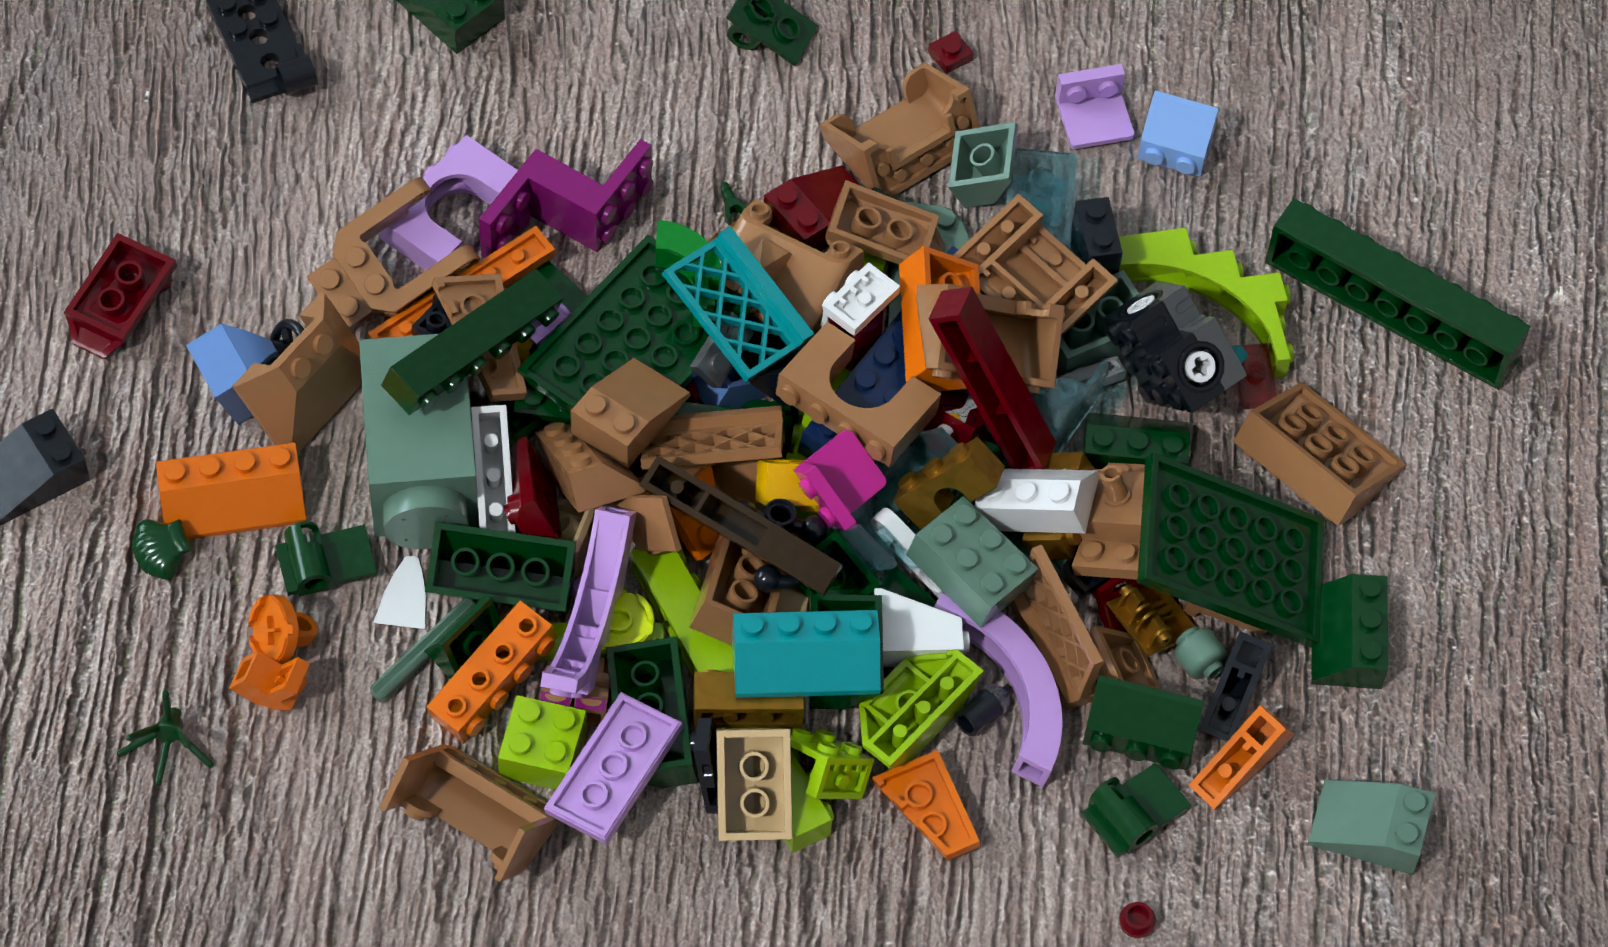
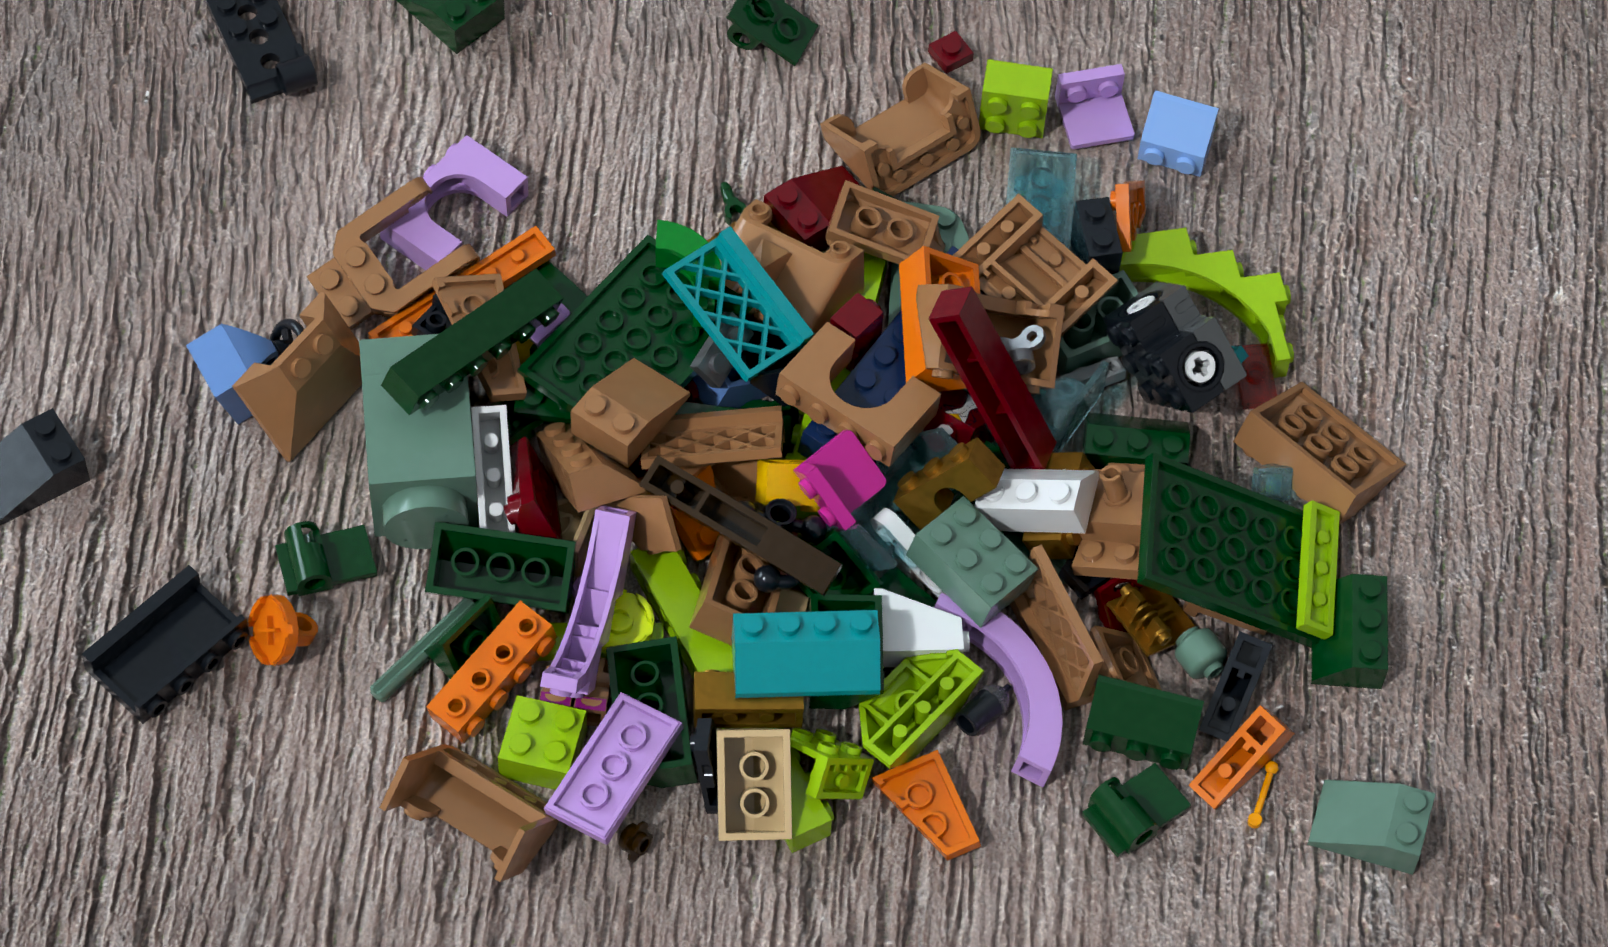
(117, 295): dark red slope -> none
(160, 547): dark green animal -> none
(165, 646): none -> black panel
(167, 731): dark green plant -> none
(232, 490): orange slope -> none
(269, 682): orange brick -> none
(404, 597): white sticker -> none
(567, 200): magenta bracket -> none
(635, 840): none -> dark brown plate
(860, 299): white bracket -> none
(982, 163): sand green slope -> none
(1015, 98): none -> lime brick
(1021, 348): none -> flat silver piece
(1130, 209): none -> orange wing
(1137, 920): dark red plate -> none
(1255, 819): none -> light orange hinge
(1273, 481): none -> clear light blue slope
(1318, 570): none -> lime plate
(1396, 293): dark green brick -> none

